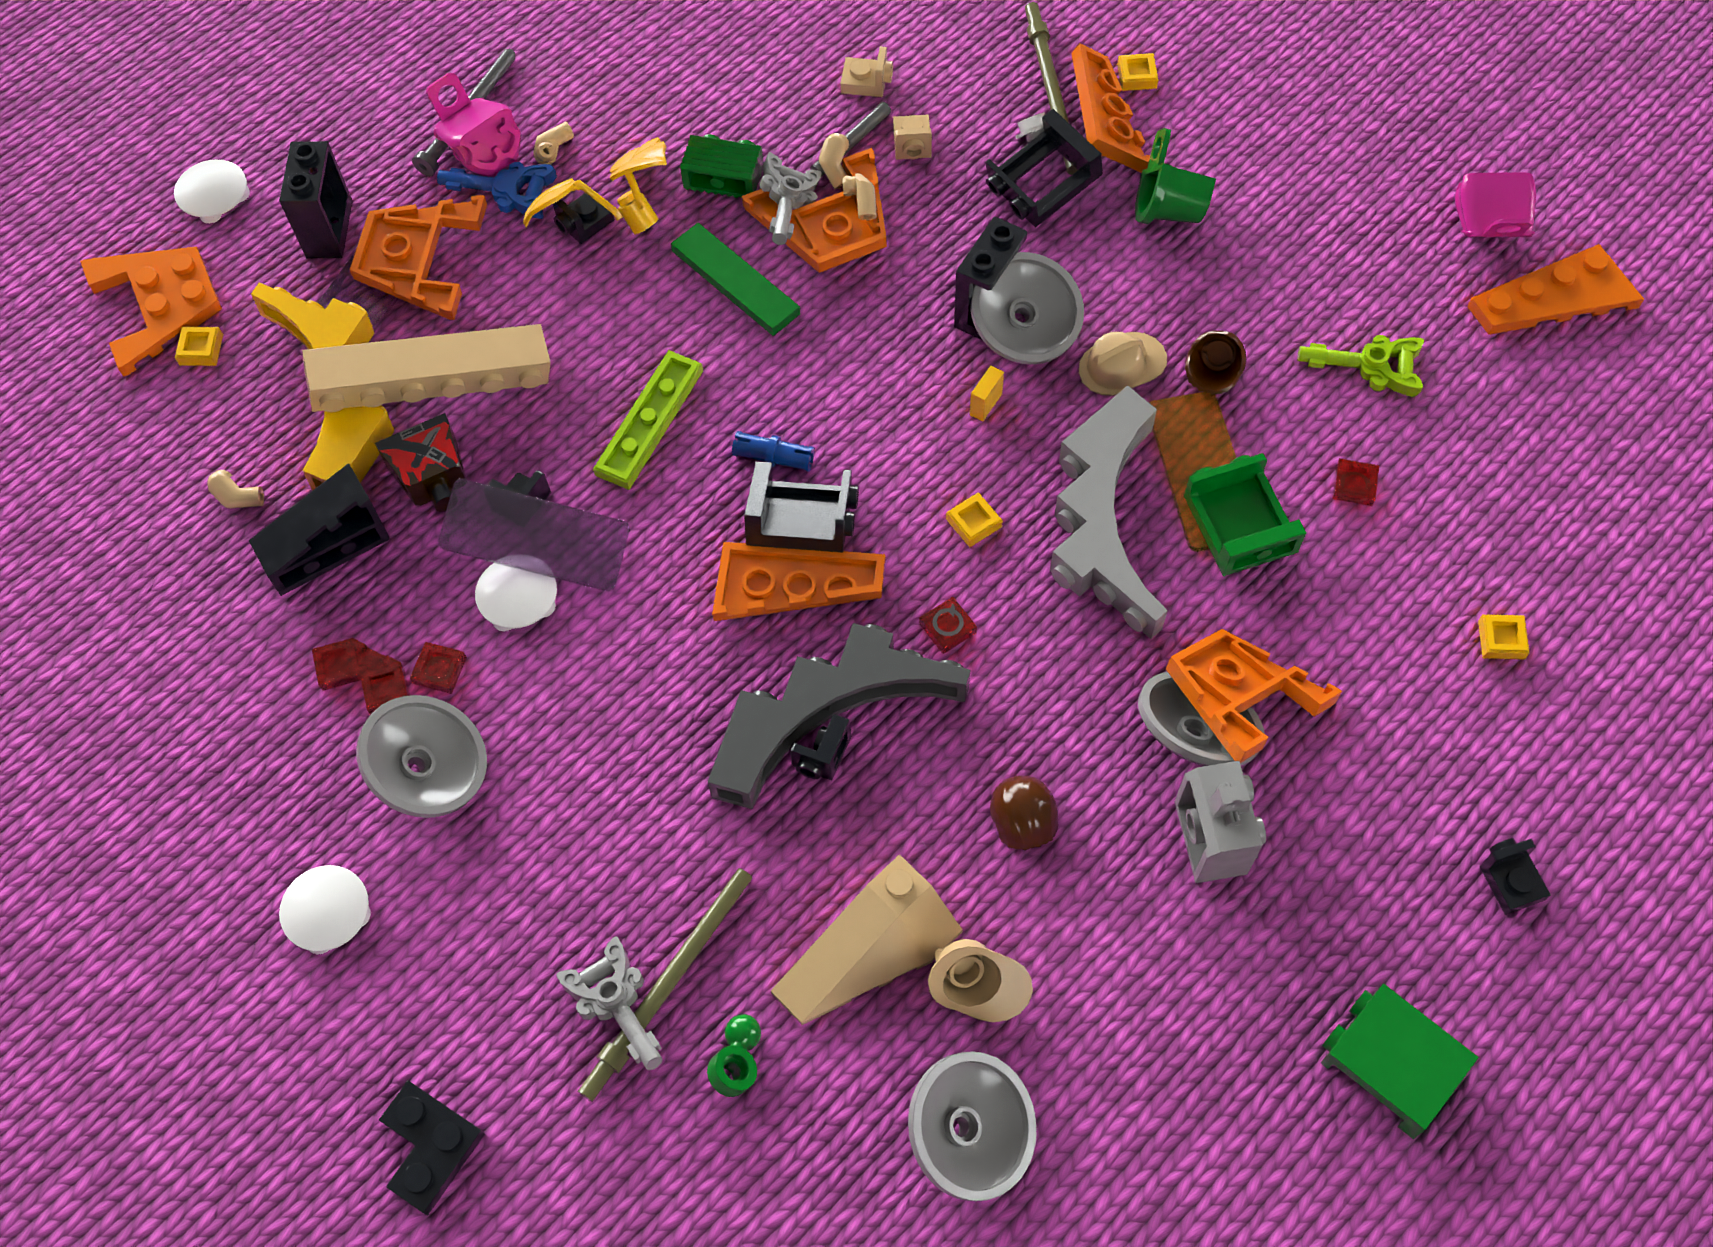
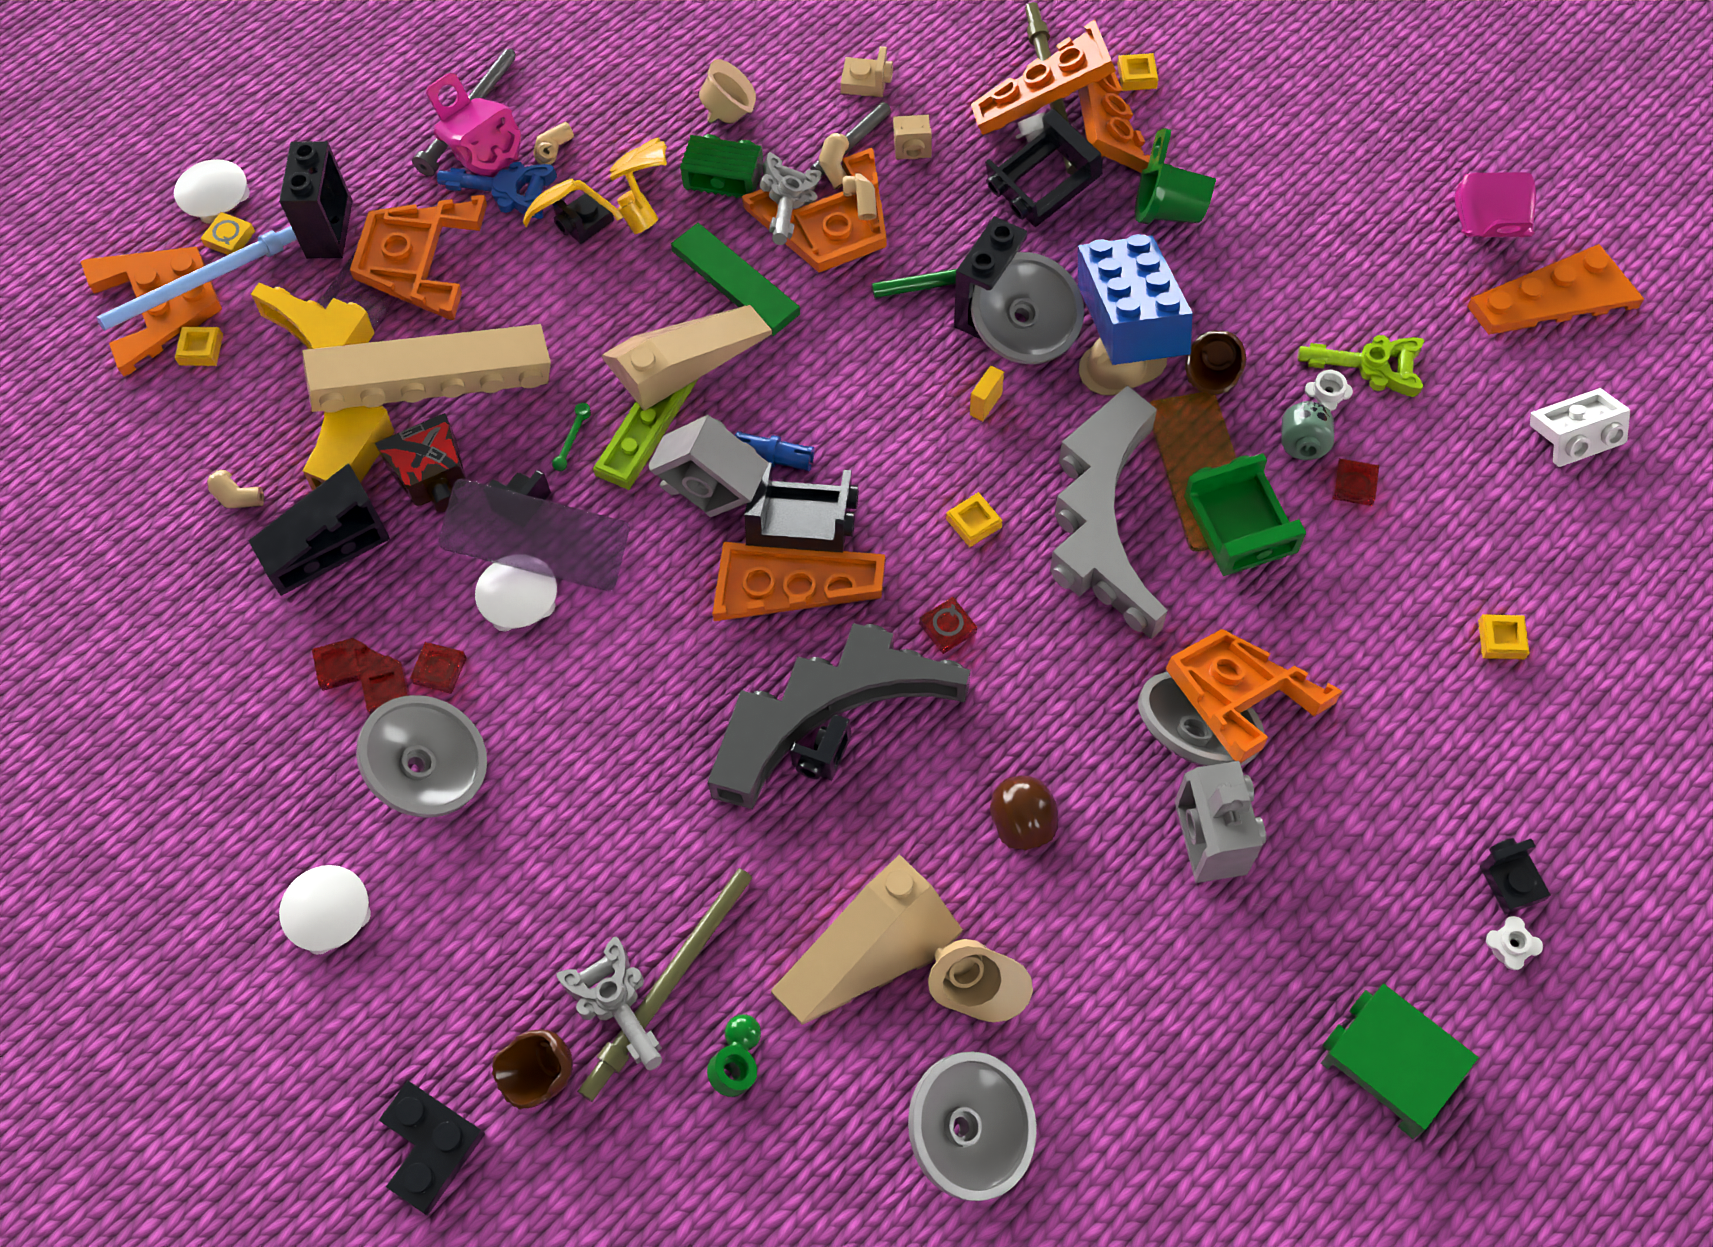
(227, 234): none -> yellow tile
(267, 244): none -> light blue bar
(532, 1068): none -> reddish brown hair
(582, 412): none -> green hinge
(675, 356): none -> tan wedge
(708, 466): none -> light grey hinge
(726, 93): none -> tan piece
(914, 283): none -> green bar
(1044, 82): none -> orange wing
(1134, 299): none -> blue brick
(1307, 428): none -> sand green head
(1332, 381): none -> white plate
(1502, 949): none -> white plate
(1582, 425): none -> white bracket

